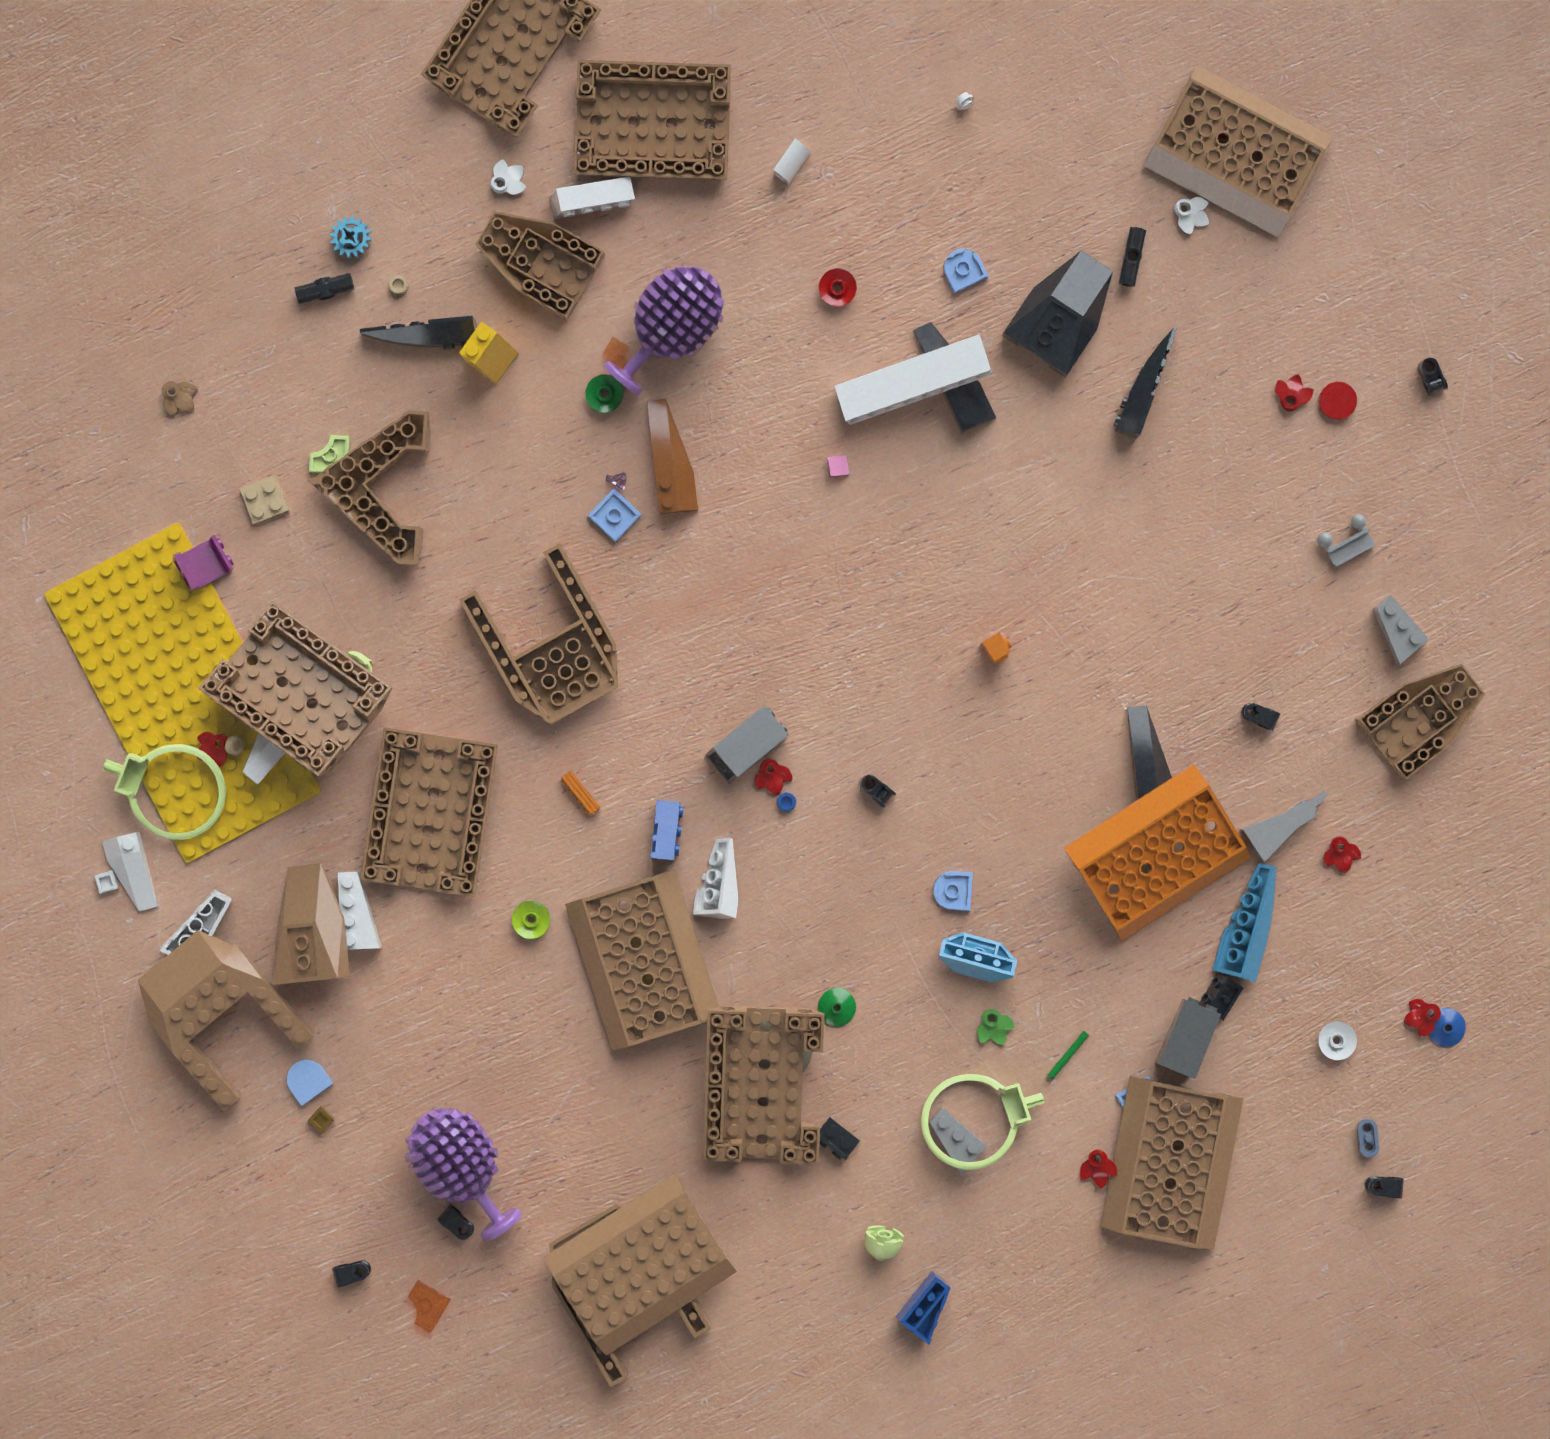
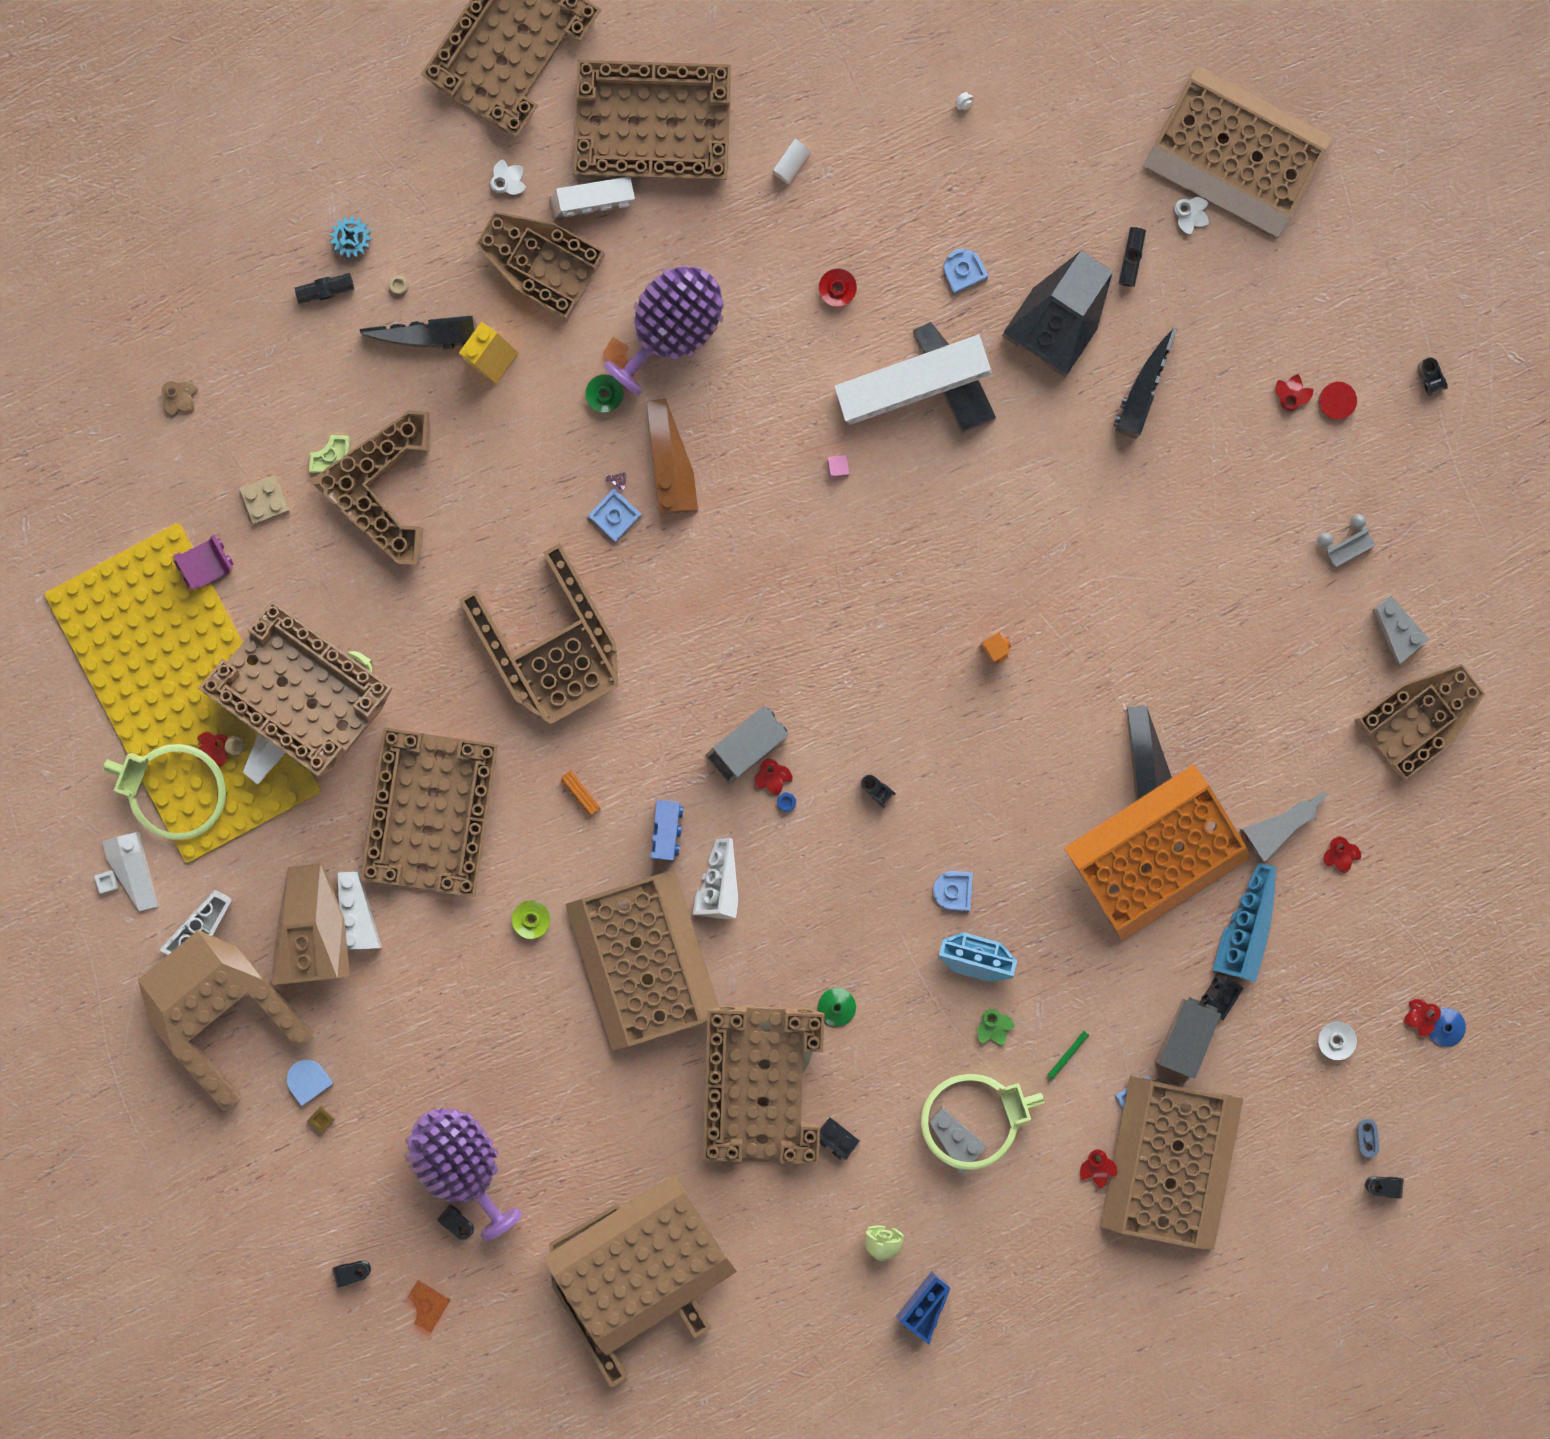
(1263, 716): black piece -> none

